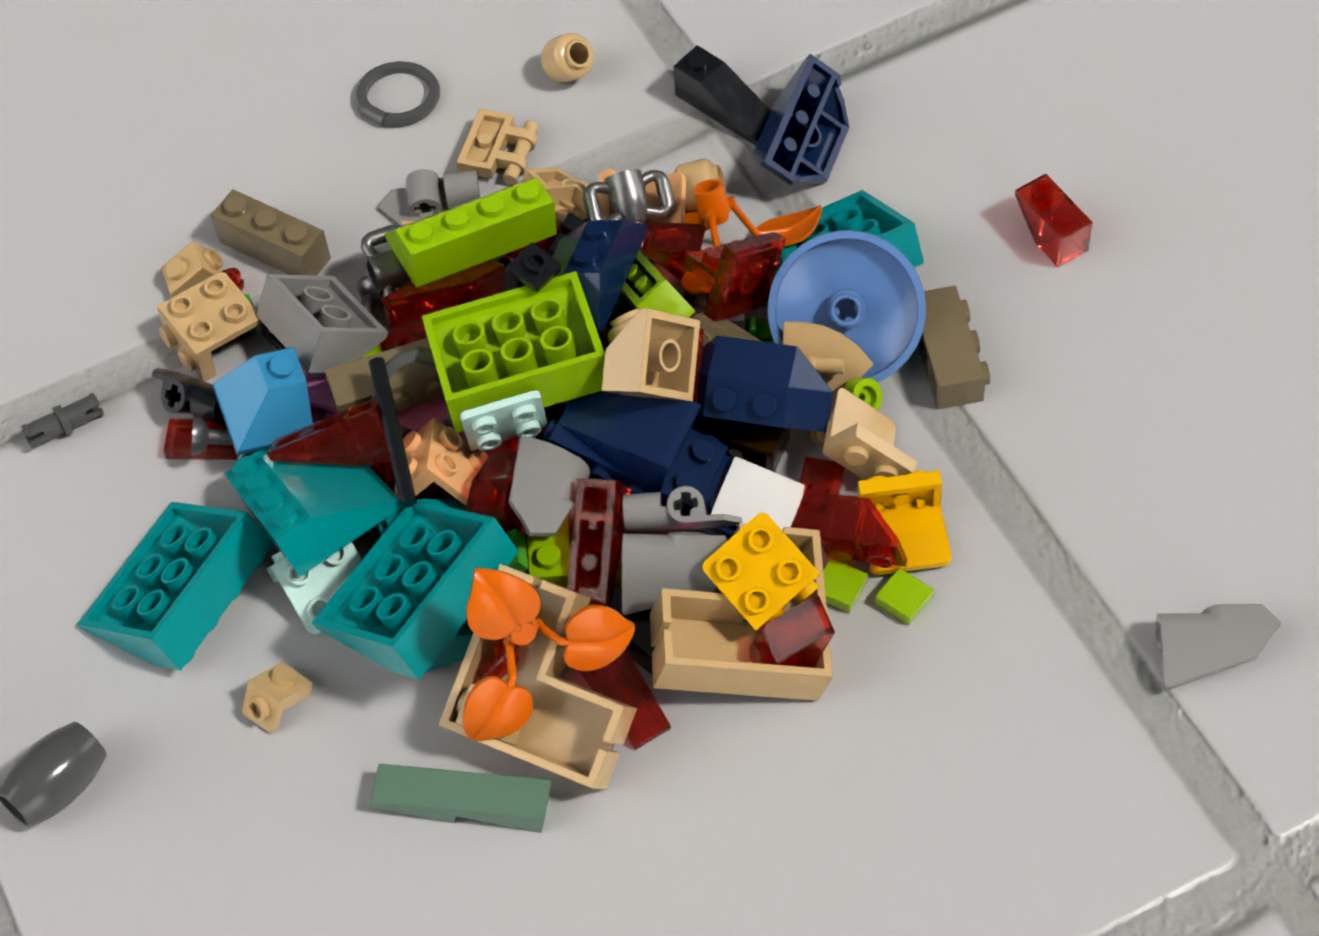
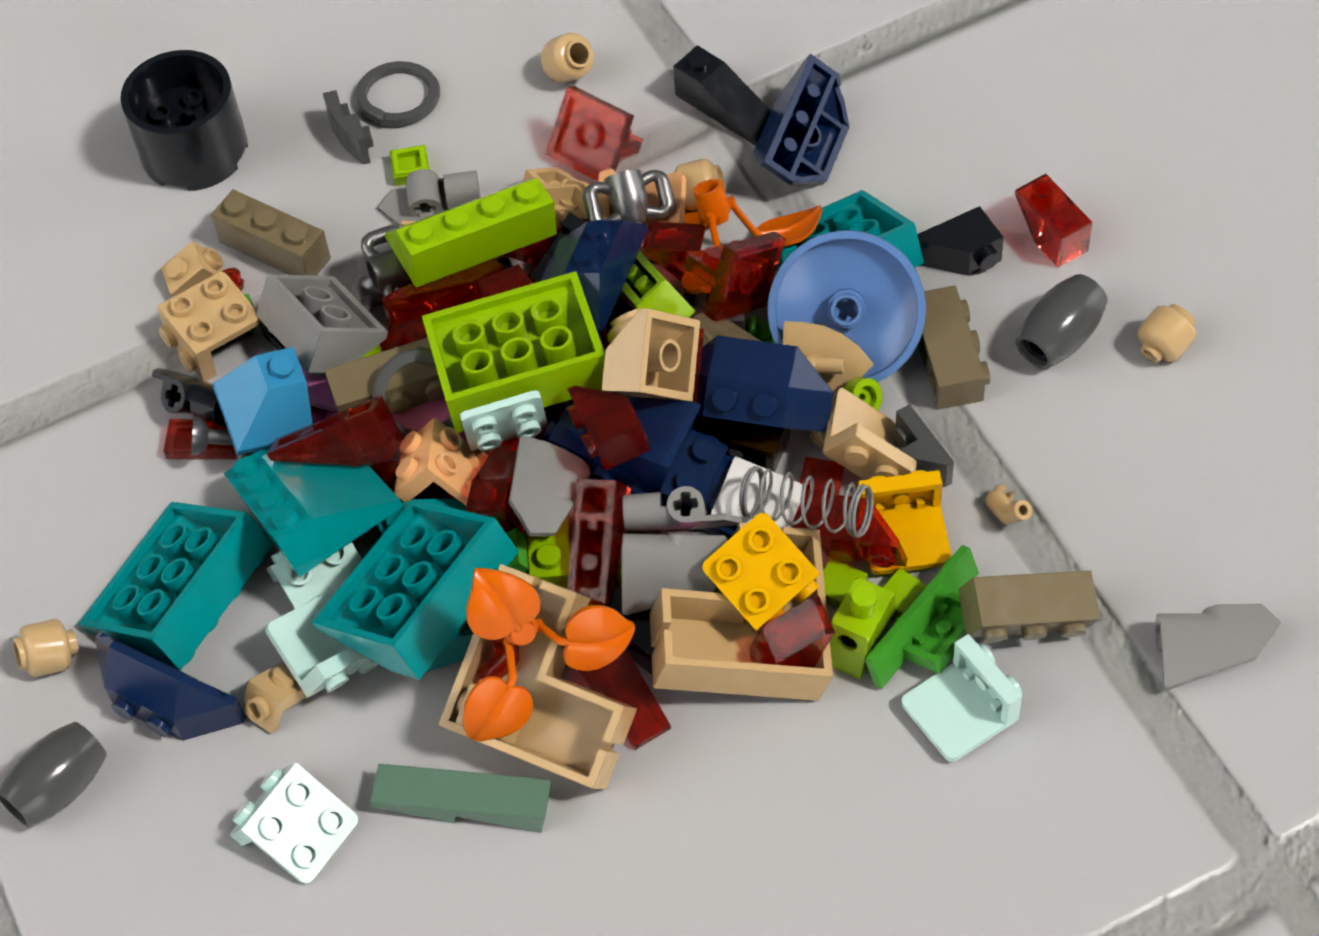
(44, 647): none -> tan head
(62, 420): dark grey pin -> none
(161, 694): none -> dark blue wedge
(184, 119): none -> black brick
(295, 822): none -> light aqua bracket
(310, 654): none -> light aqua bracket
(348, 128): none -> dark grey slope
(392, 432): black bar -> none
(406, 161): none -> lime tile
(487, 143): tan plate -> none
(531, 269): black bracket -> none
(591, 134): none -> clear red bracket
(609, 424): none -> clear red slope
(848, 517): none -> light grey piece
(865, 618): none -> lime torso
(921, 445): none -> dark grey slope
(929, 625): none -> bright green bracket
(962, 244): none -> black slope
(964, 701): none -> light aqua bracket
(1000, 504): none -> tan arm
(1029, 605): none -> dark tan brick
(1061, 321): none -> dark grey piece
(1167, 333): none -> tan head

